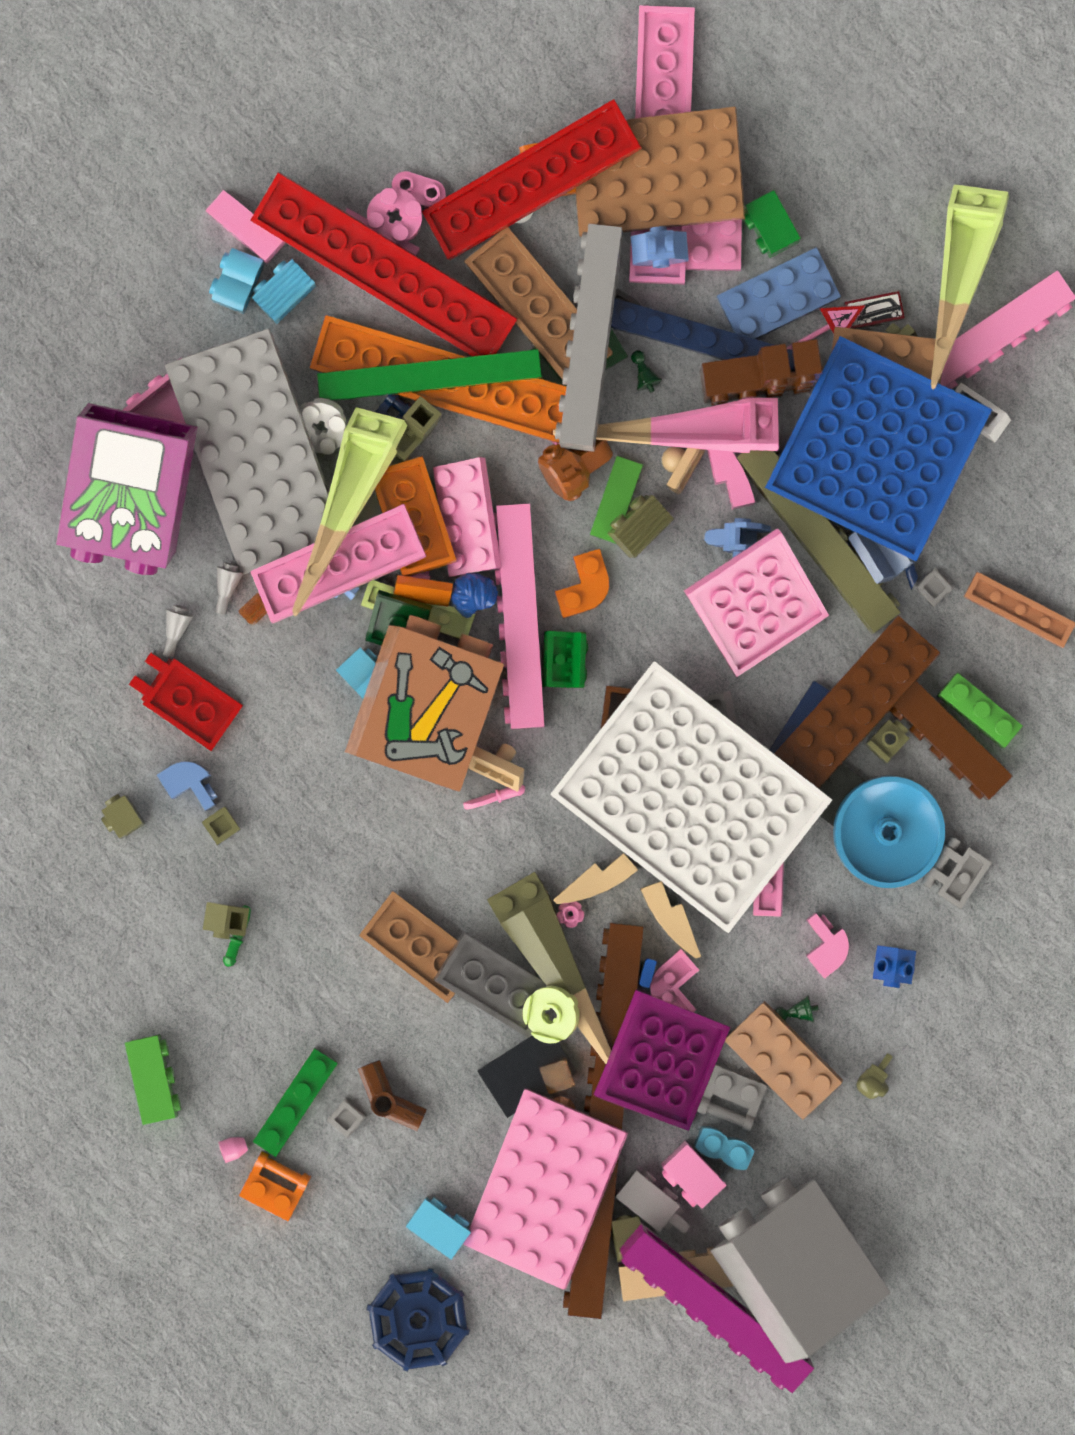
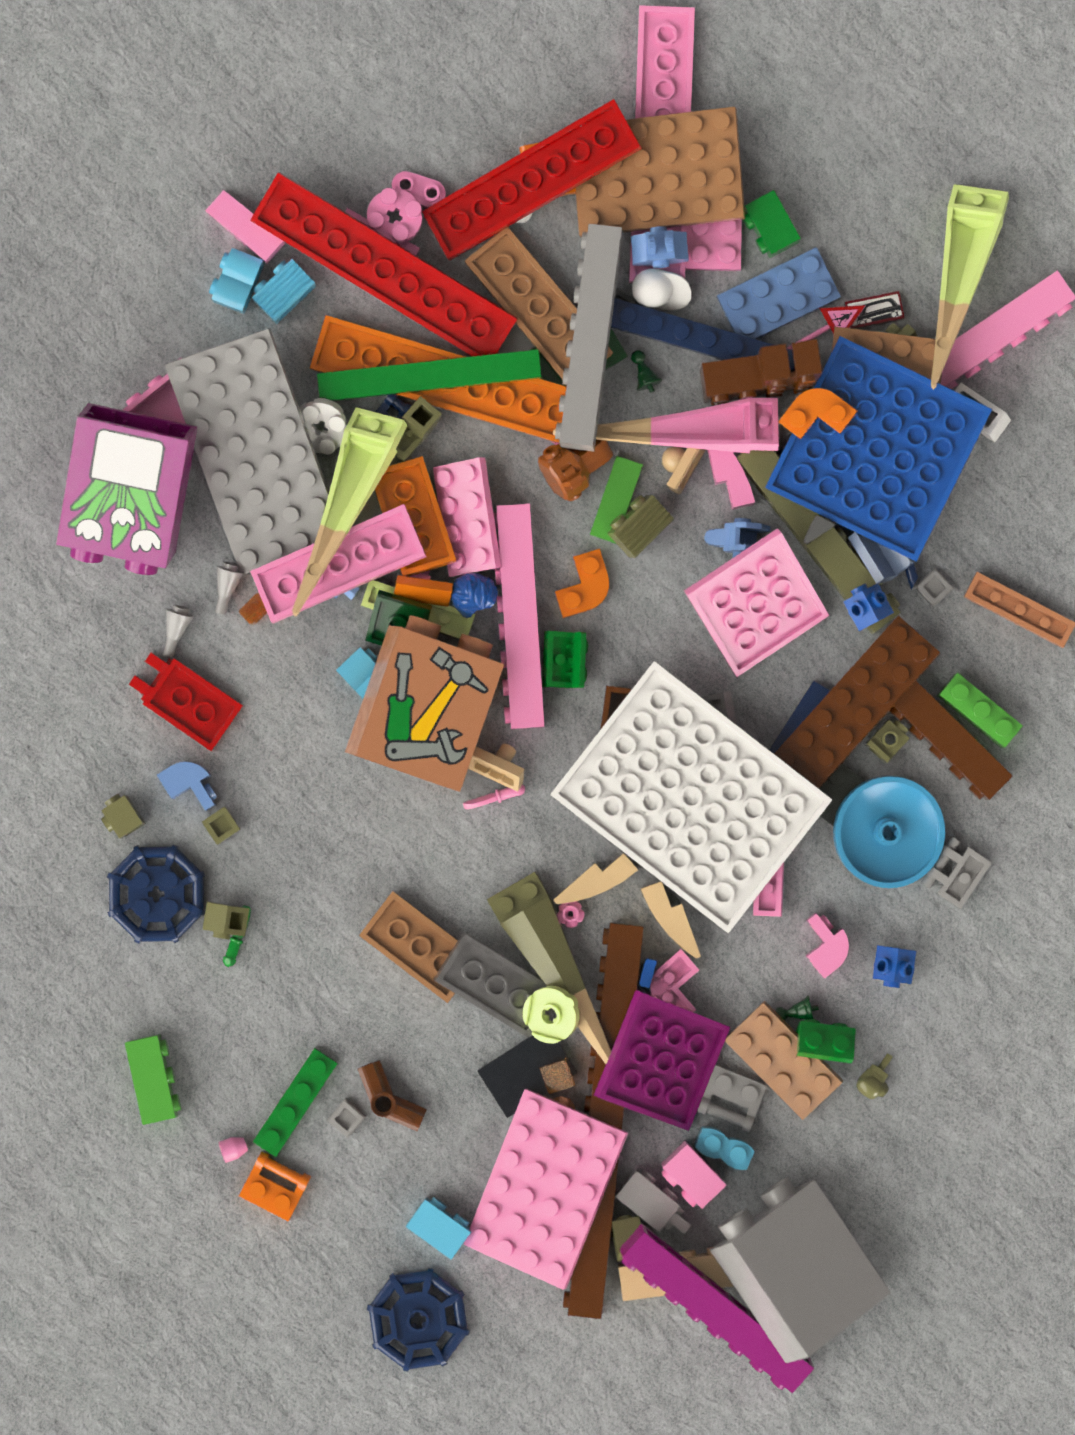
(144, 905): none -> dark blue plate
(661, 290): none -> white cap
(816, 404): none -> orange plate
(817, 528): none -> dark grey slope
(825, 1041): none -> green bracket
(868, 605): none -> blue brick

